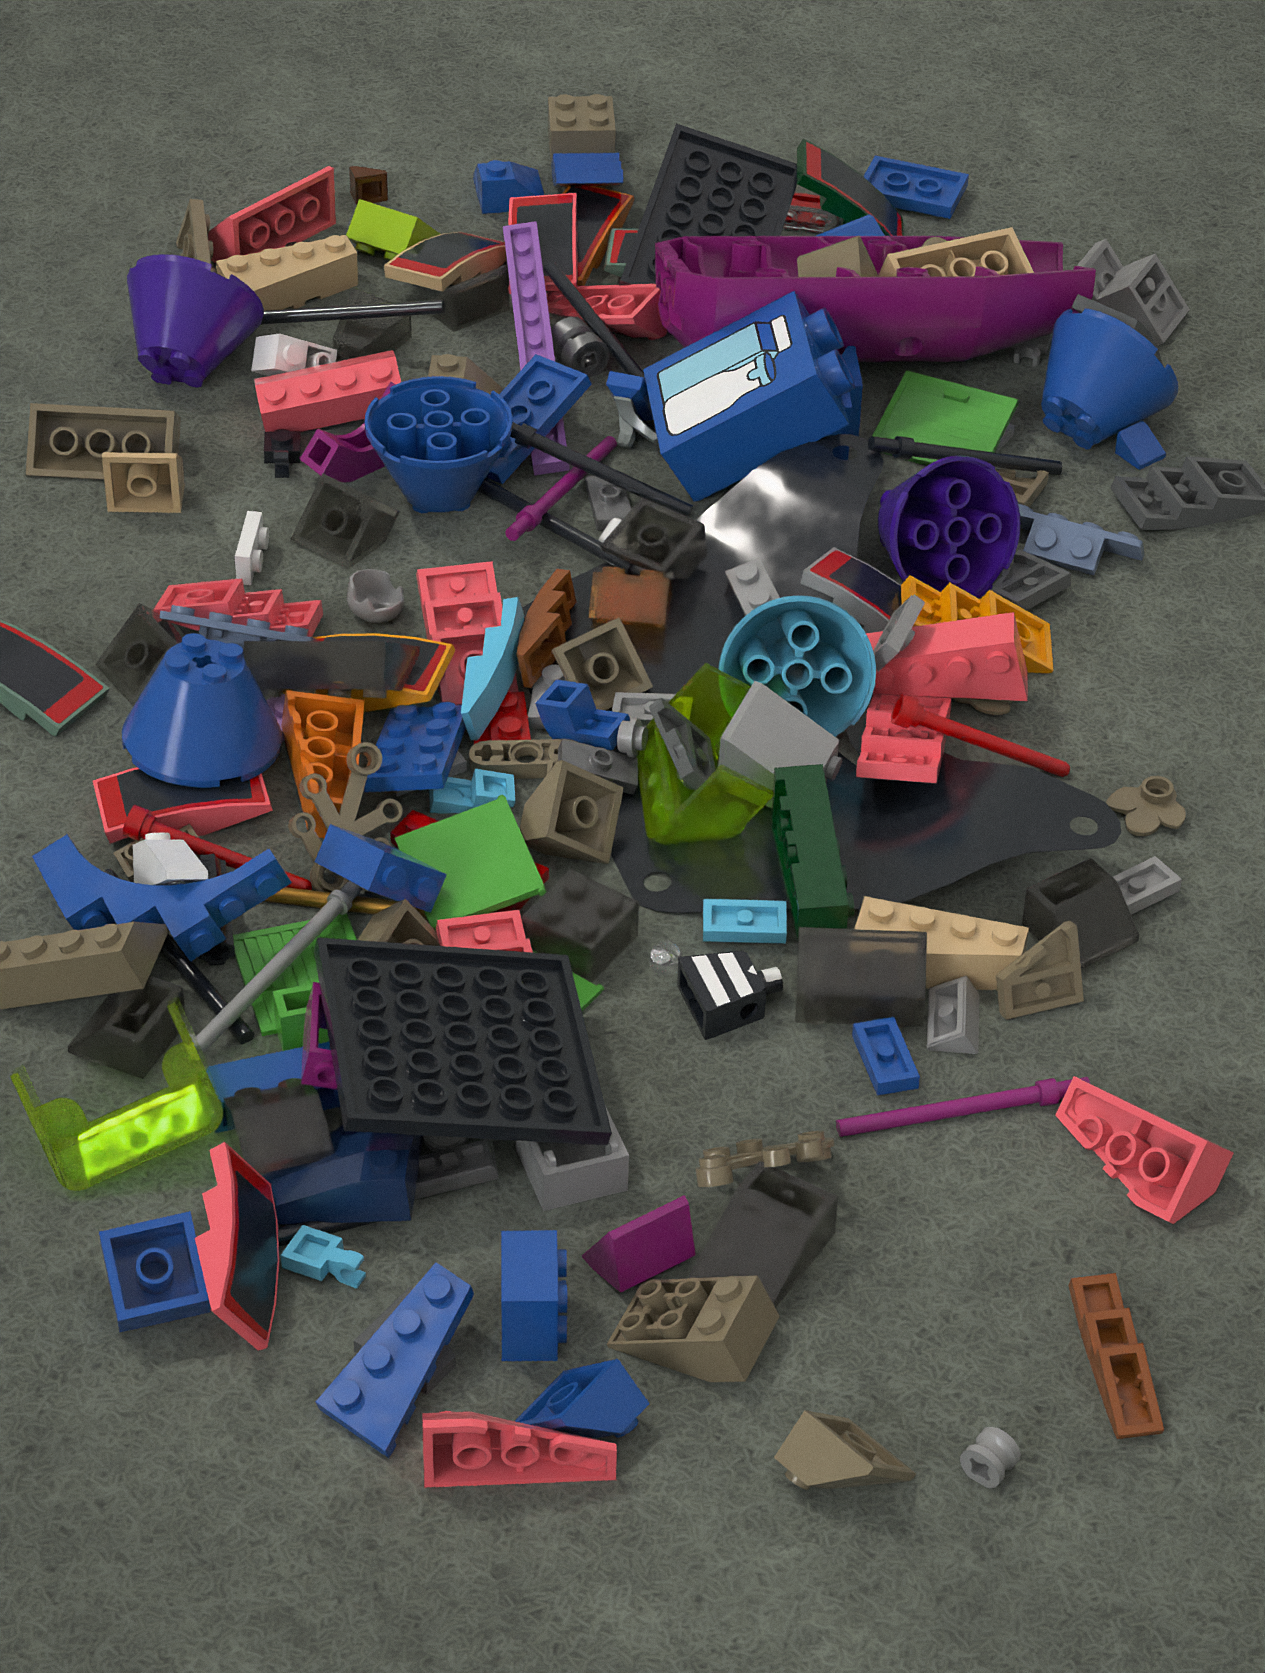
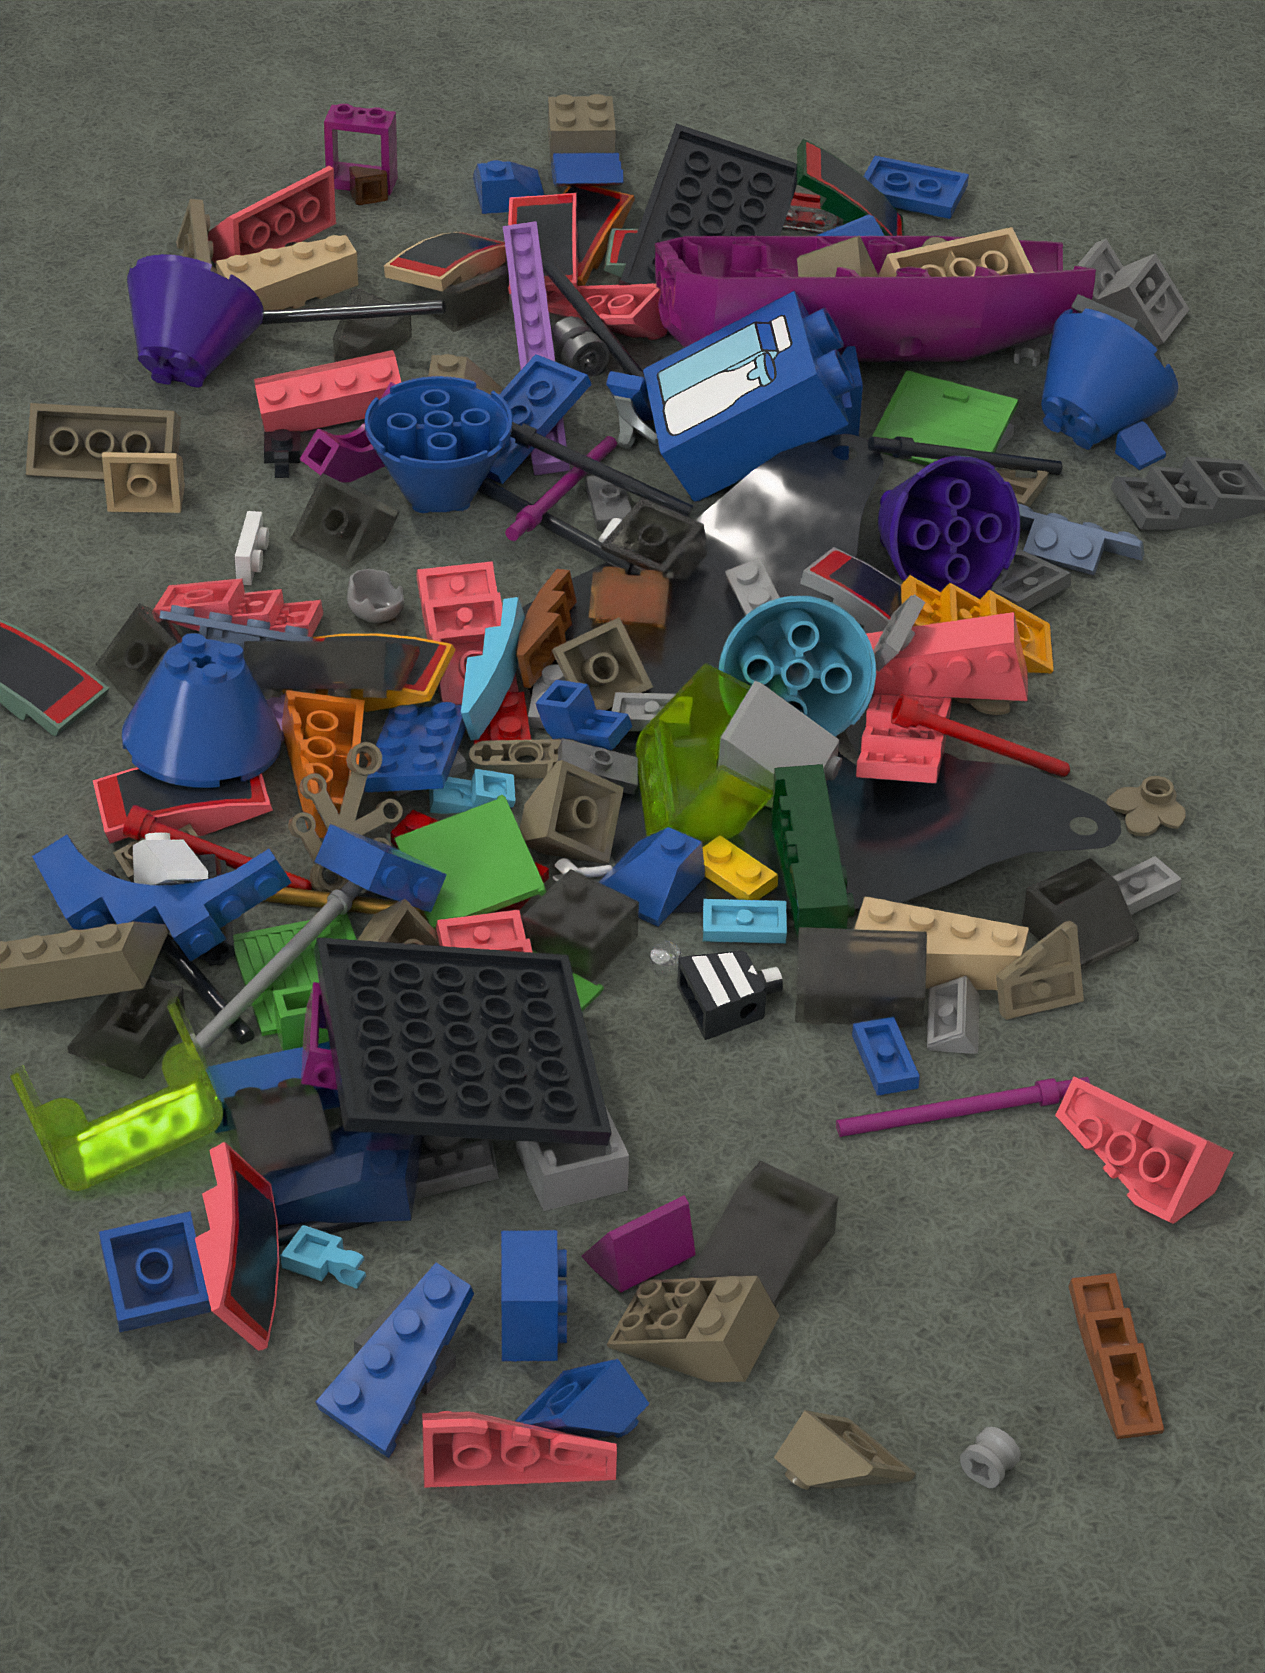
(284, 354): white slope -> none
(361, 120): none -> magenta window
(385, 230): lime slope -> none
(565, 865): none -> white hand
(632, 737): light grey plate -> none
(659, 873): none -> blue slope
(686, 744): dark grey wing -> none
(718, 1163): dark tan plant -> none
(737, 870): none -> yellow plate

